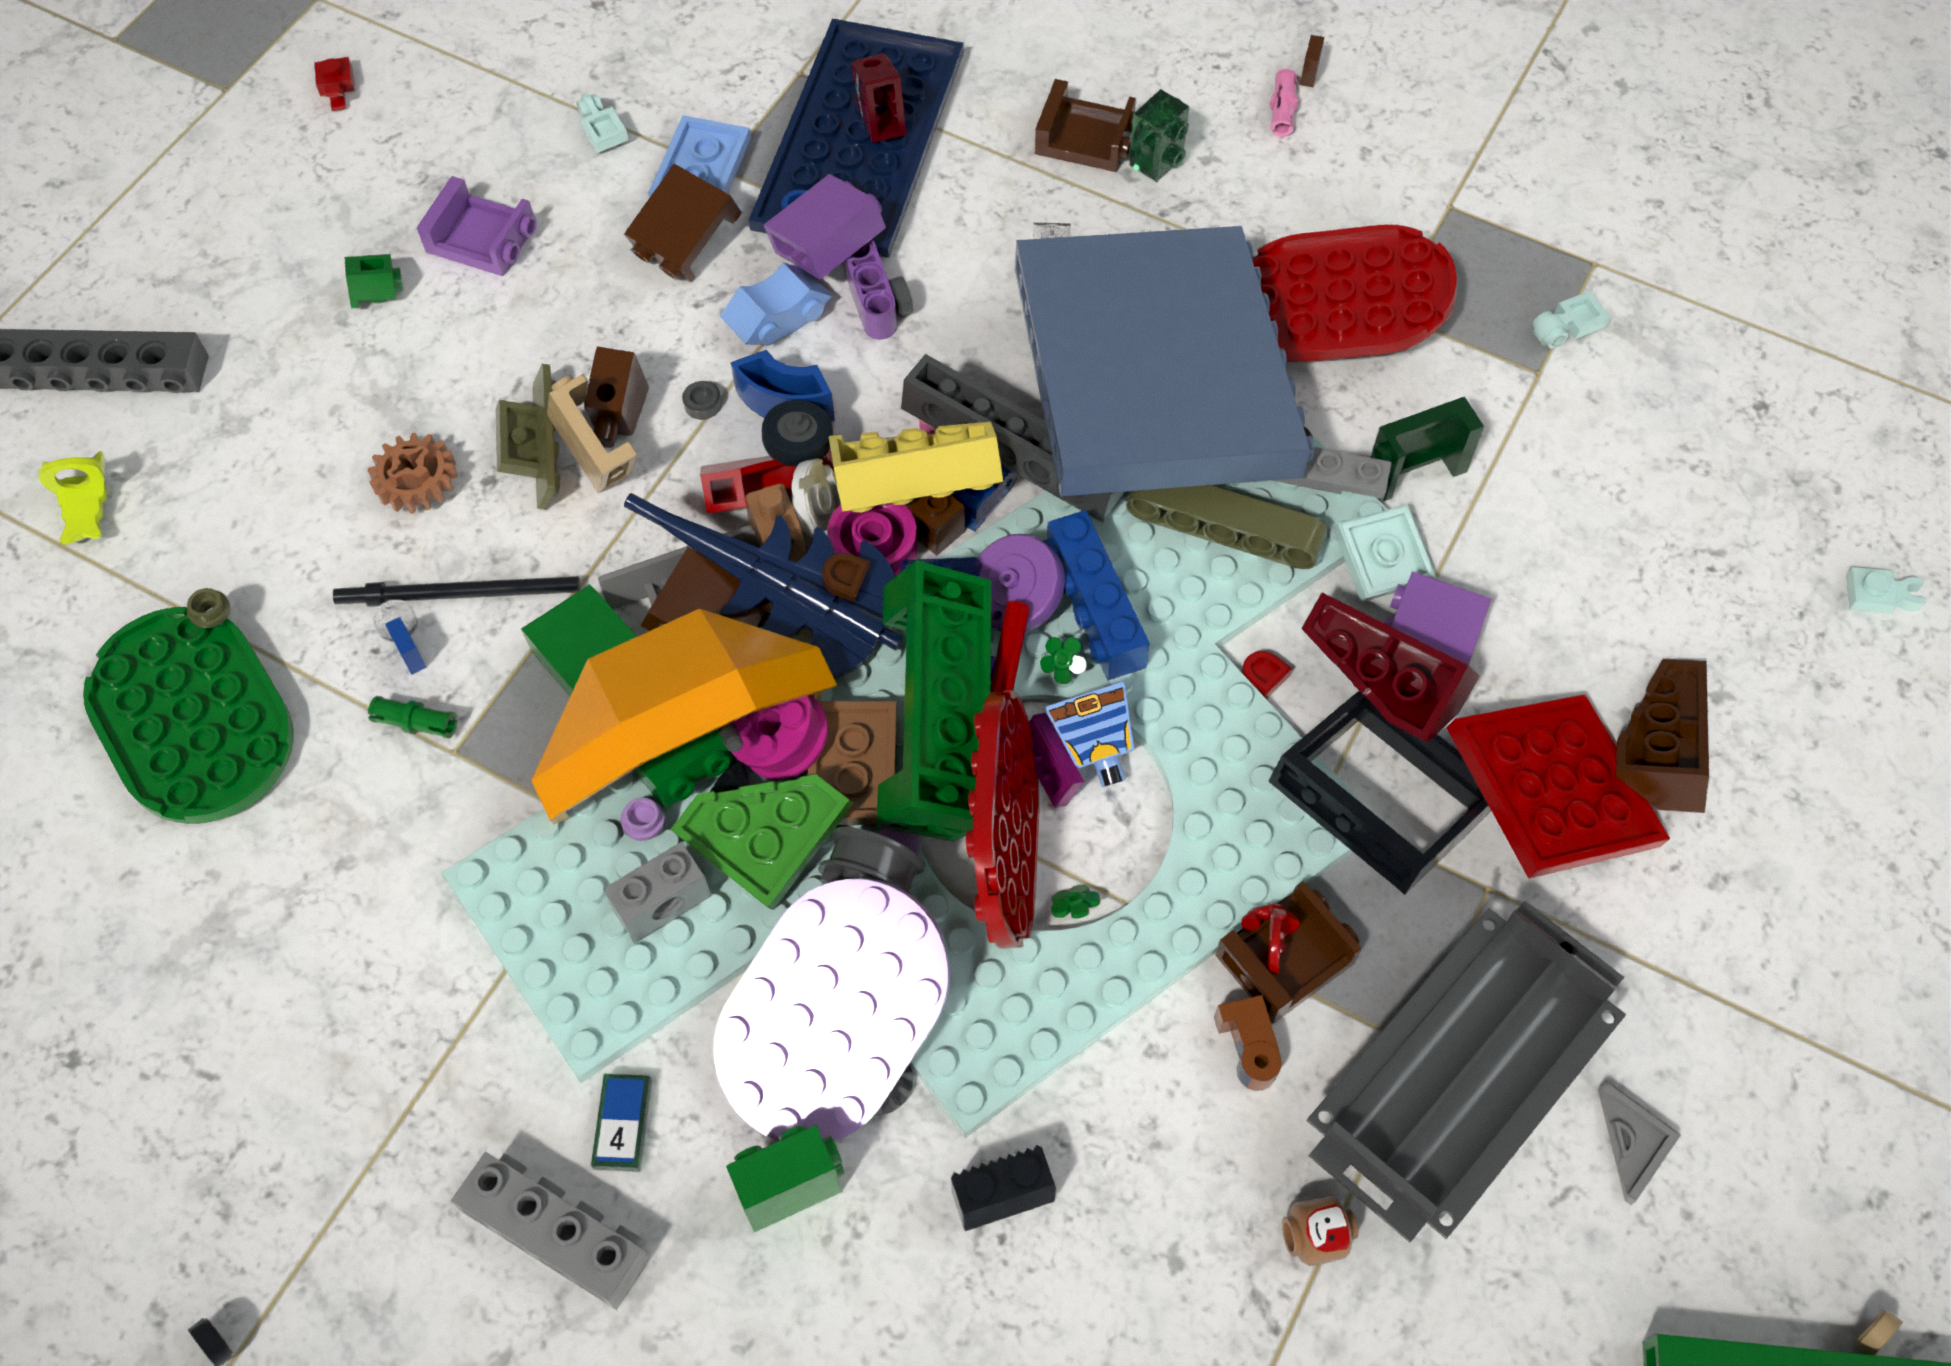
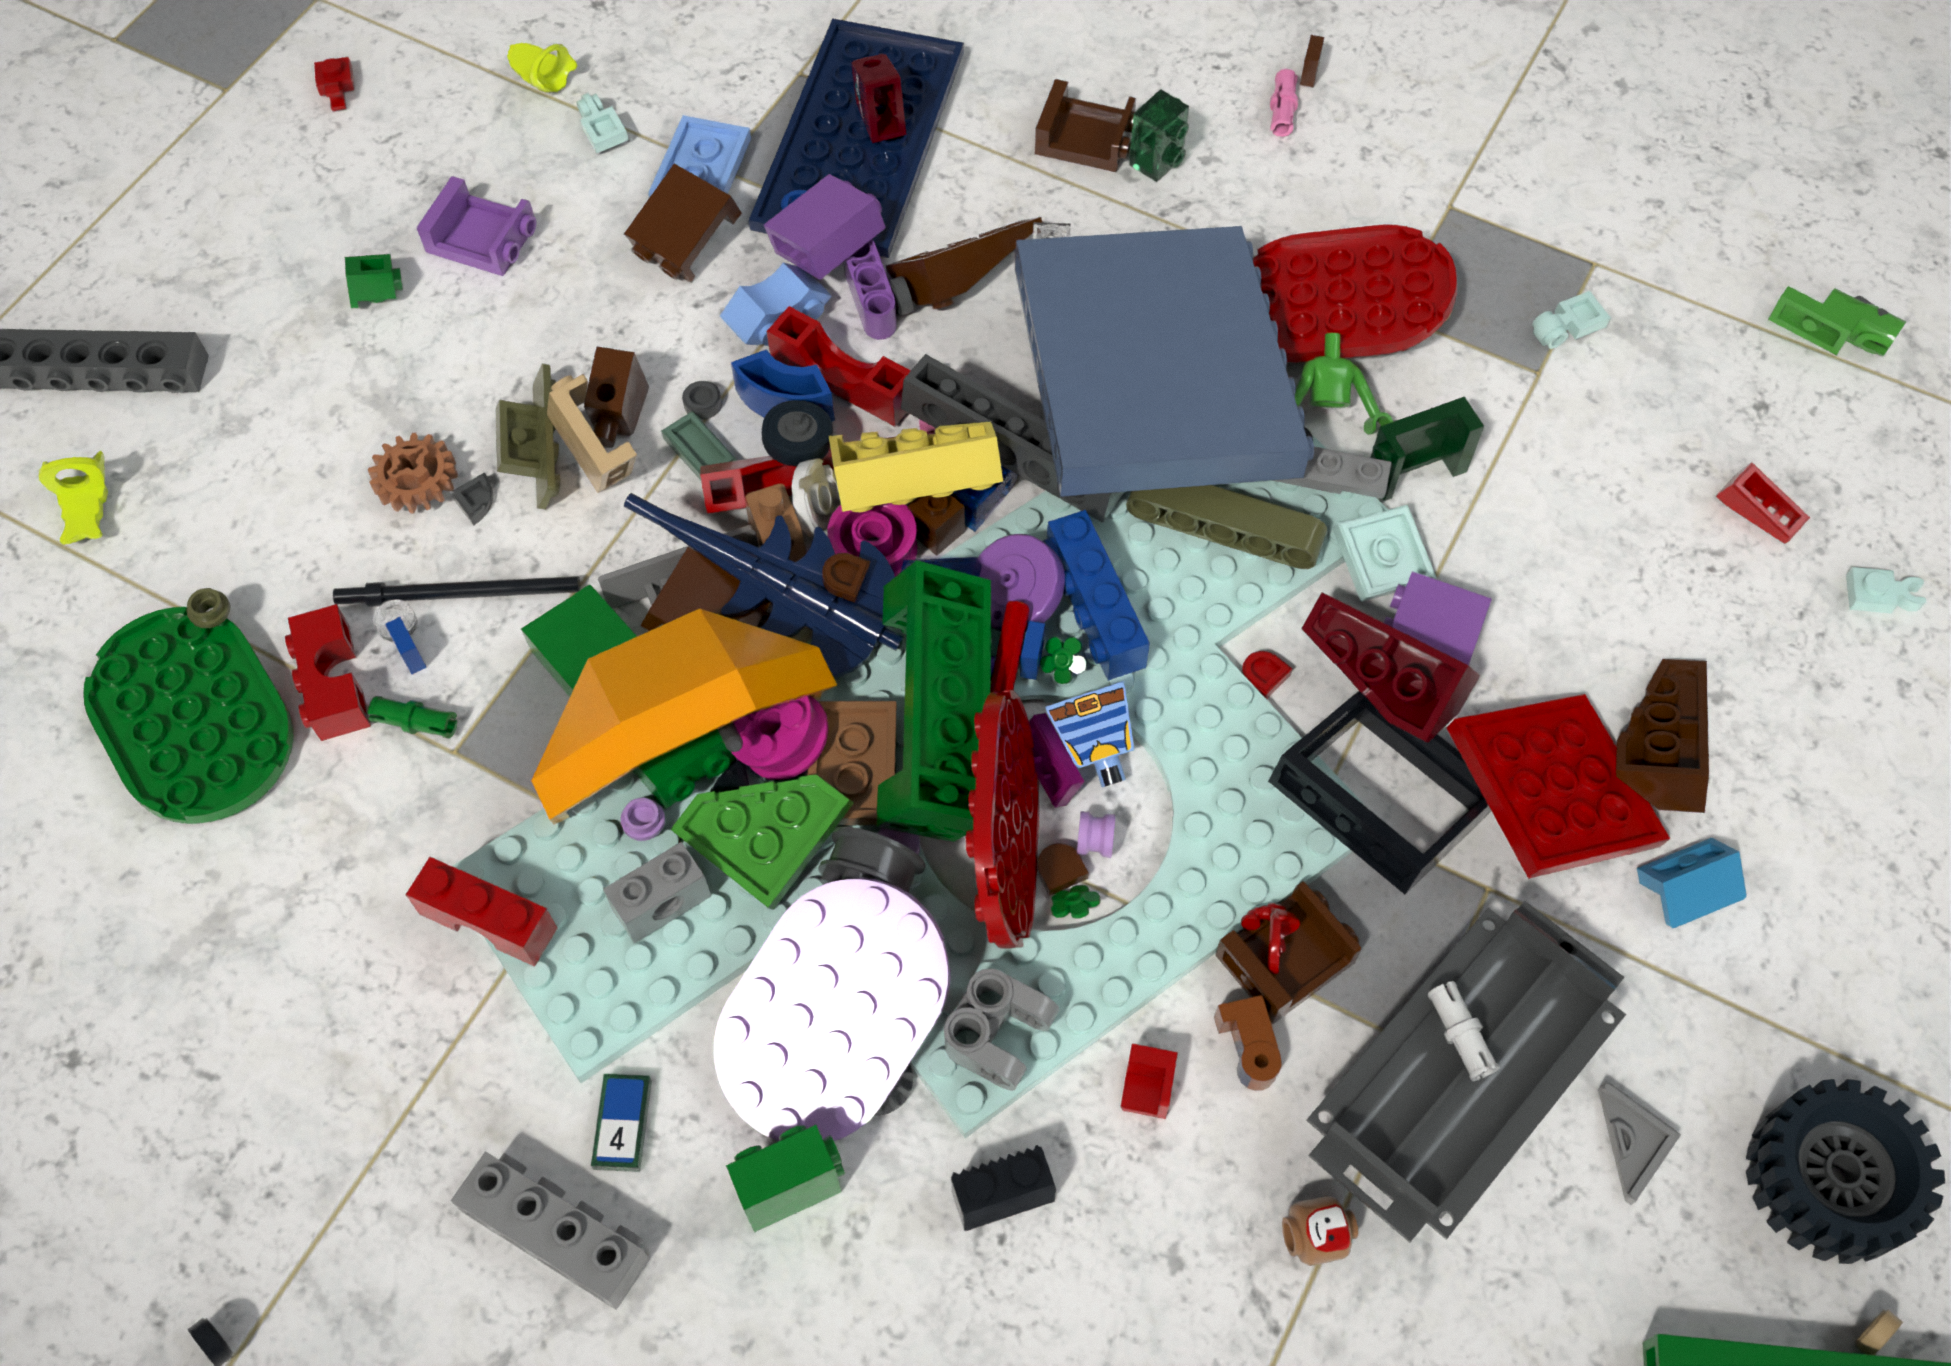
(330, 703): none -> red arch
(474, 498): none -> dark grey tile
(504, 918): none -> red arch
(540, 67): none -> neon yellow piece
(695, 443): none -> sand green tile
(870, 386): none -> red arch
(953, 270): none -> reddish brown wedge
(971, 1014): none -> light grey piece
(1032, 650): none -> blue tile
(1060, 868): none -> reddish brown tile
(1096, 834): none -> lavender wheel
(1149, 1081): none -> red panel
(1331, 384): none -> bright green piece
(1463, 1031): none -> white pin
(1695, 881): none -> dark azure panel
(1740, 497): none -> red slope
(1837, 321): none -> bright green plate
(1868, 1214): none -> black wheel

